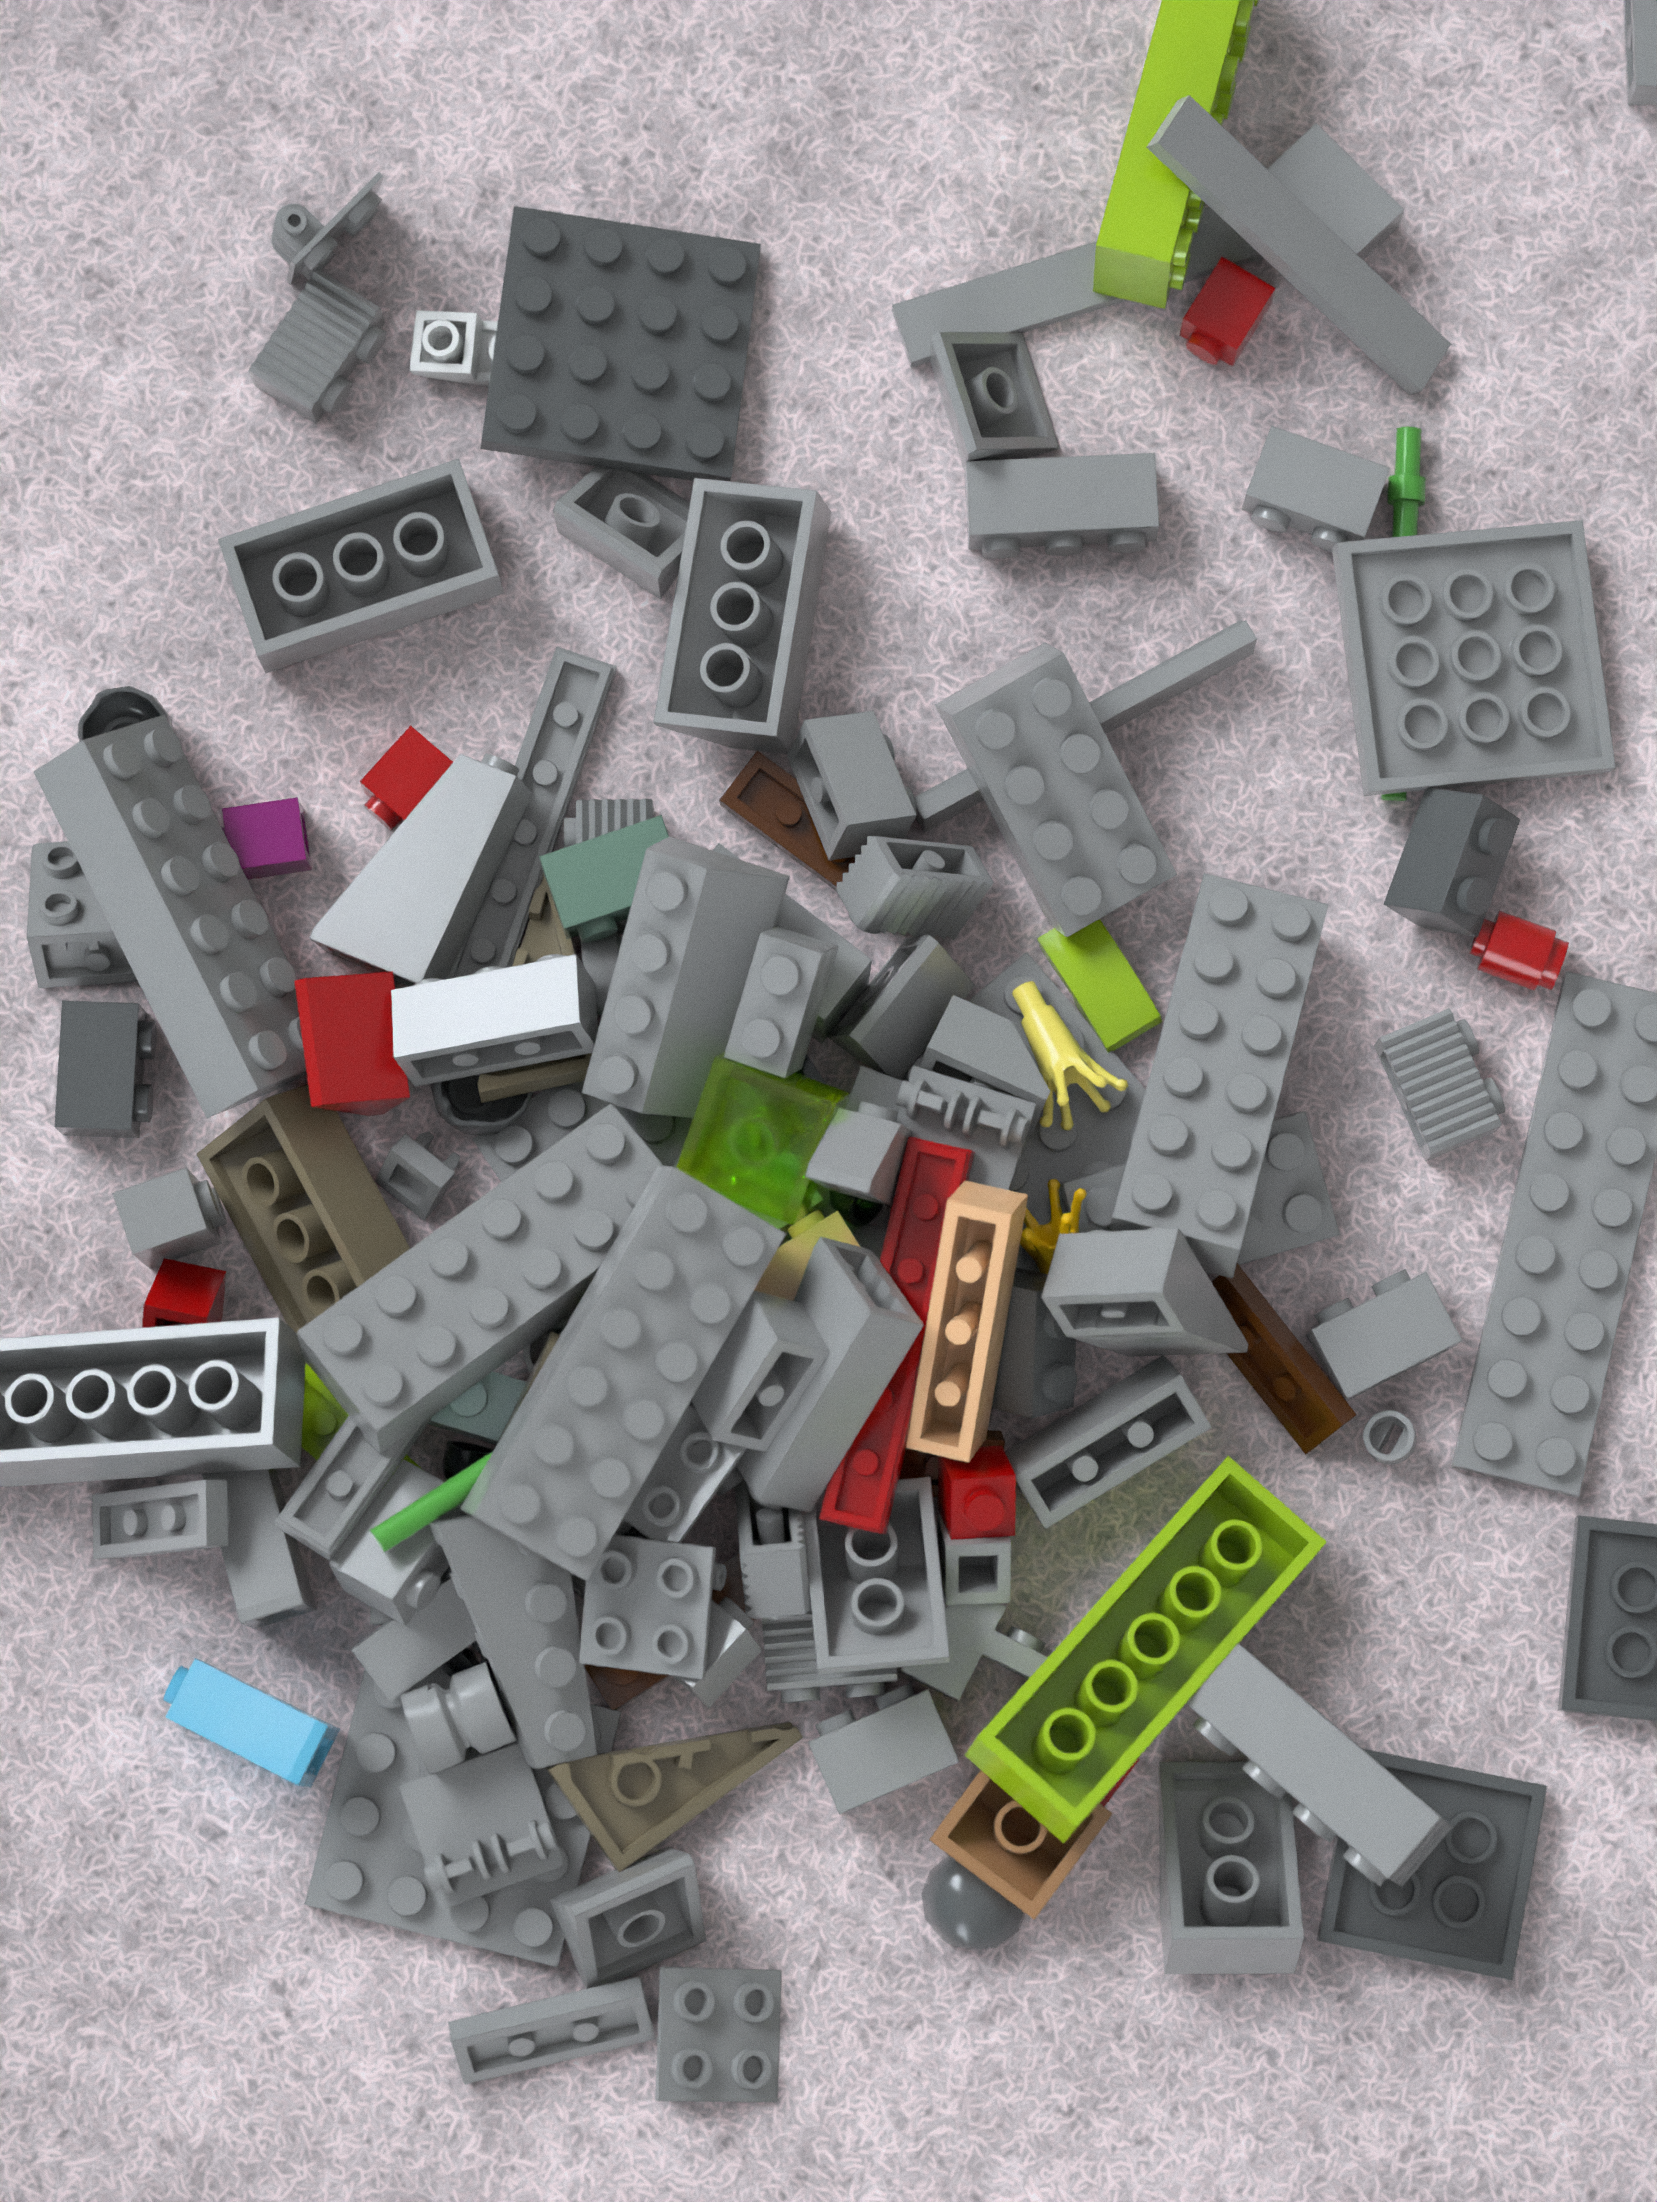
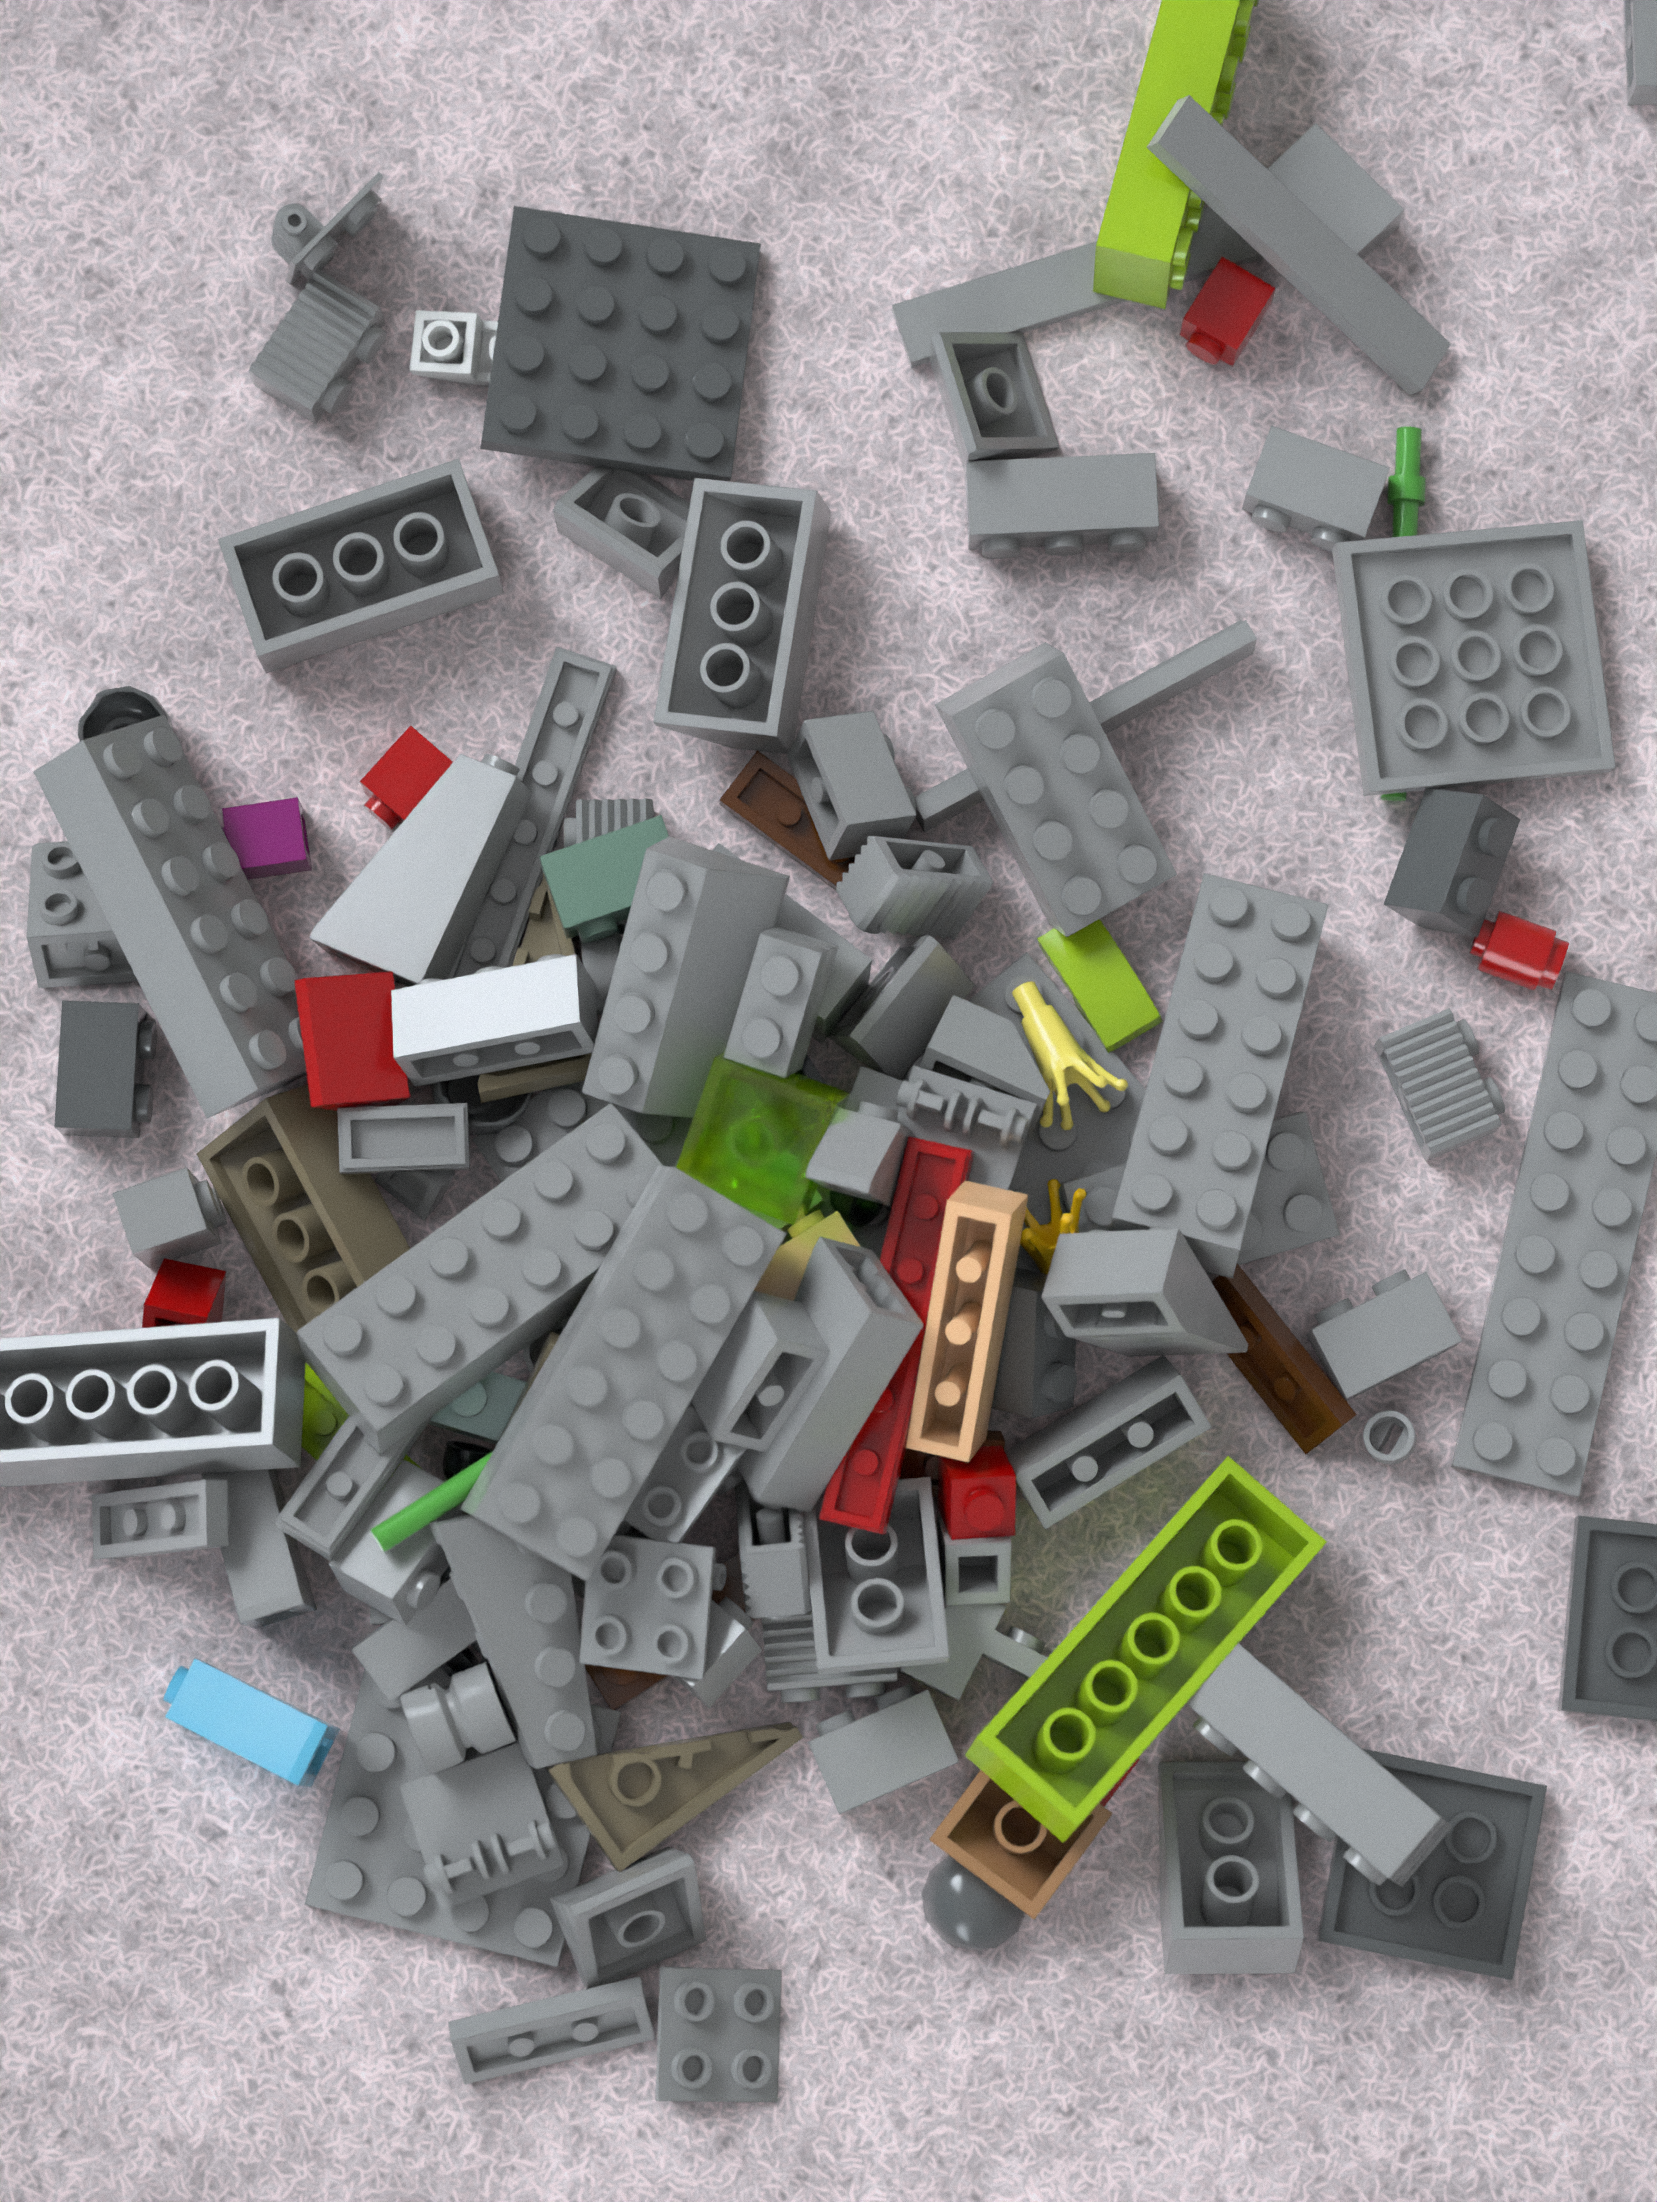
(403, 1138): none -> light grey tile

